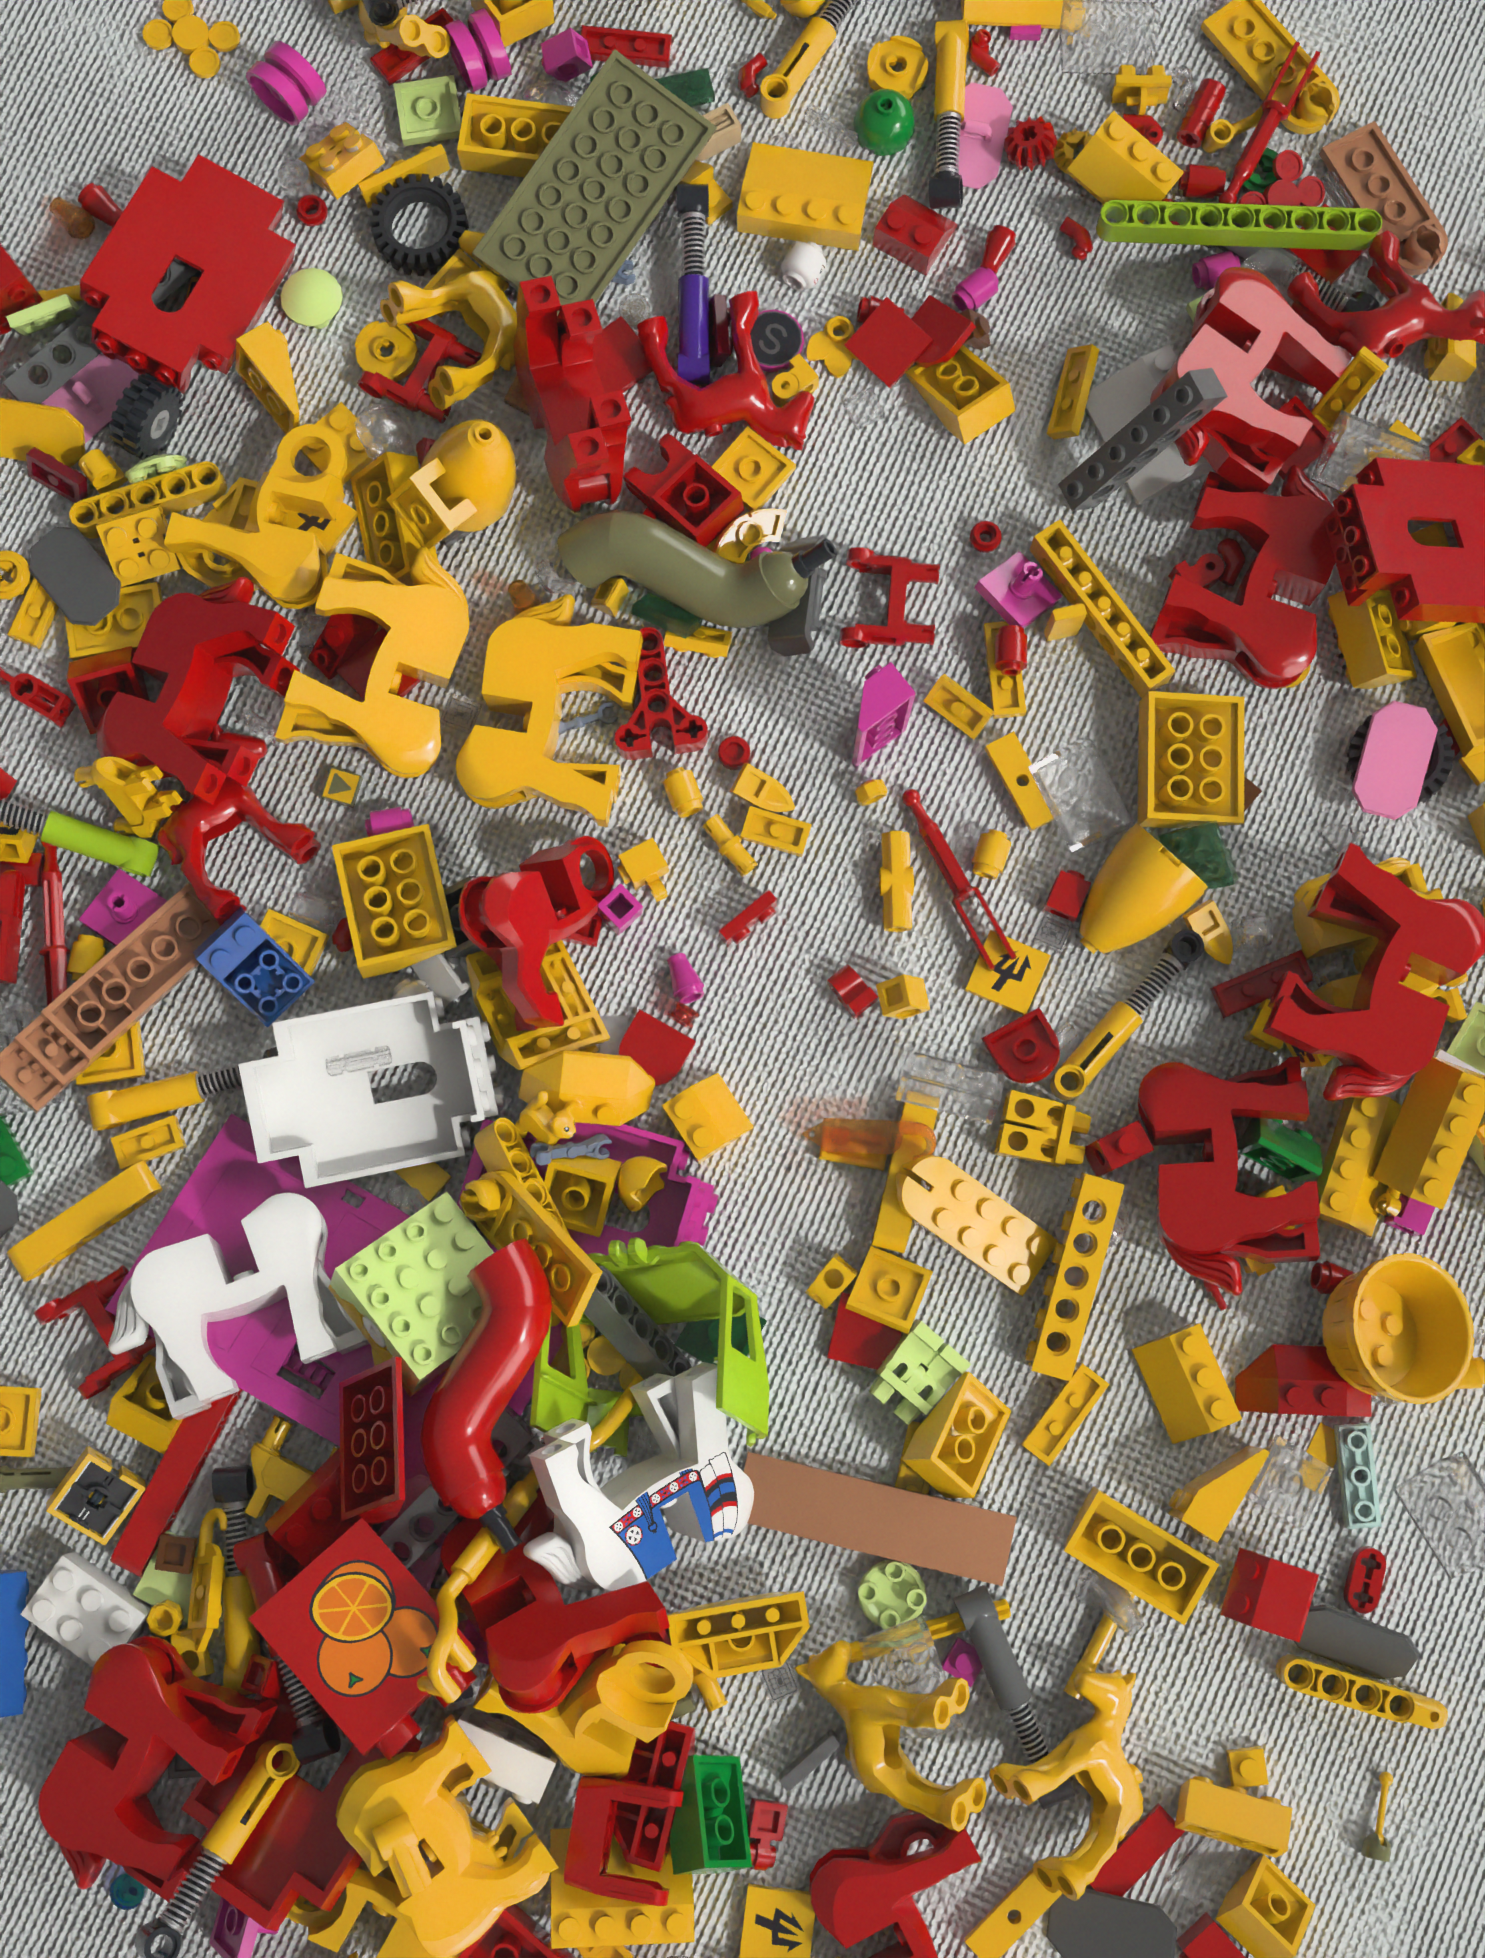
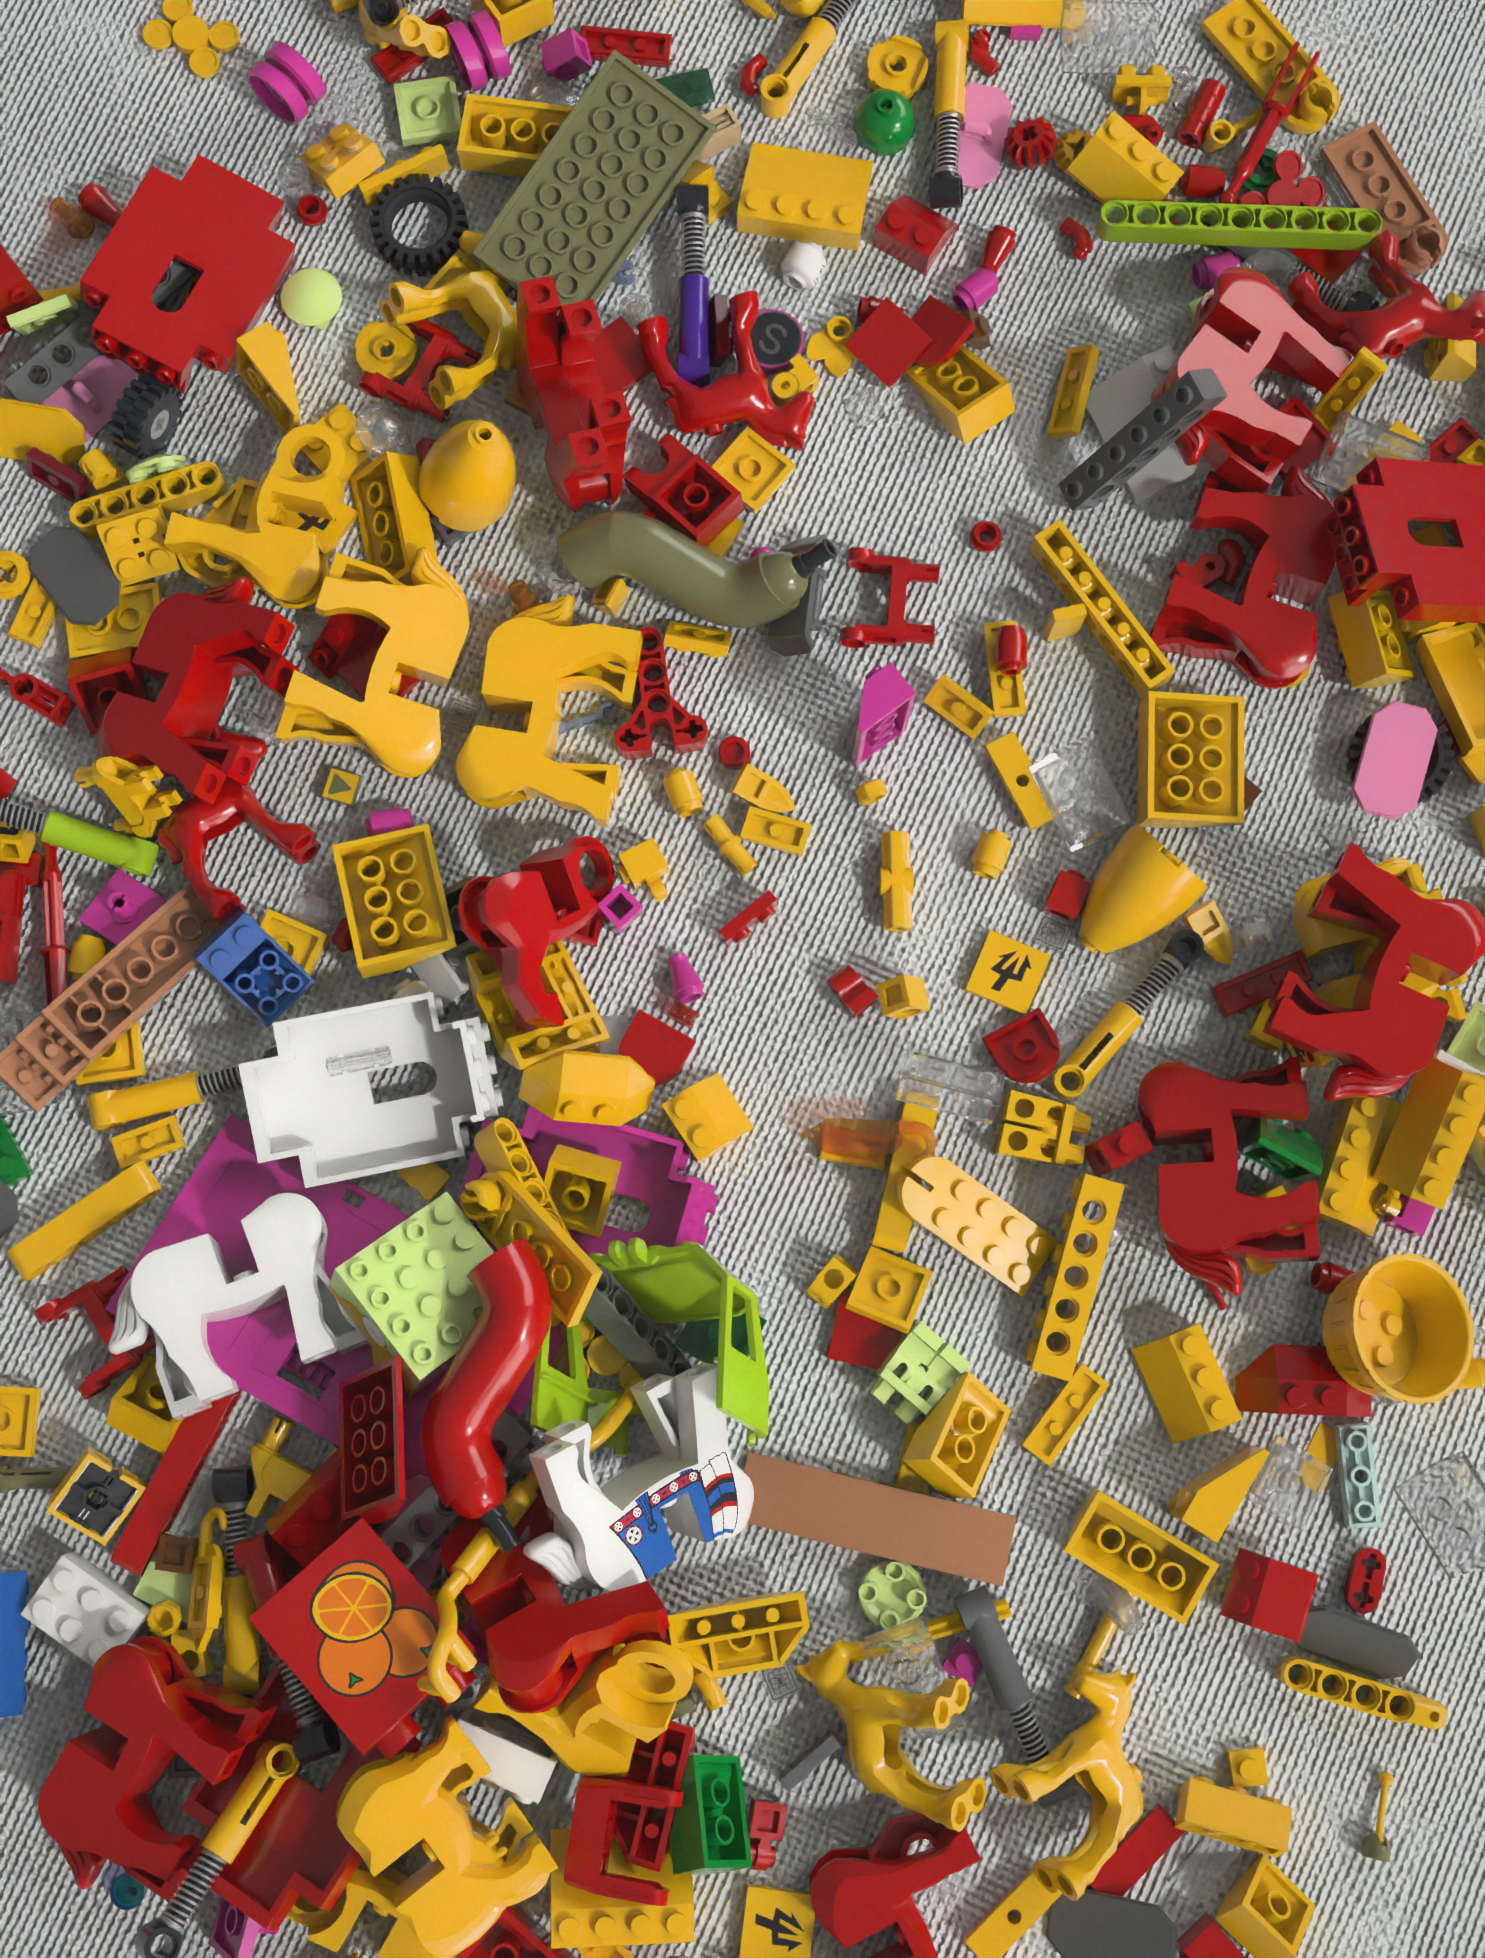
(262, 1677): red slope -> none
(399, 1847): yellow piece -> none
(423, 509): yellow panel -> none
(543, 1123): yellow animal -> none
(589, 1147): sand blue piece -> none
(639, 1181): yellow hair -> none
(666, 615): clear green tile -> none
(748, 532): yellow tile -> none
(954, 875): red piece -> none
(1018, 591): dark pink tile -> none
(1203, 853): clear green slope -> none

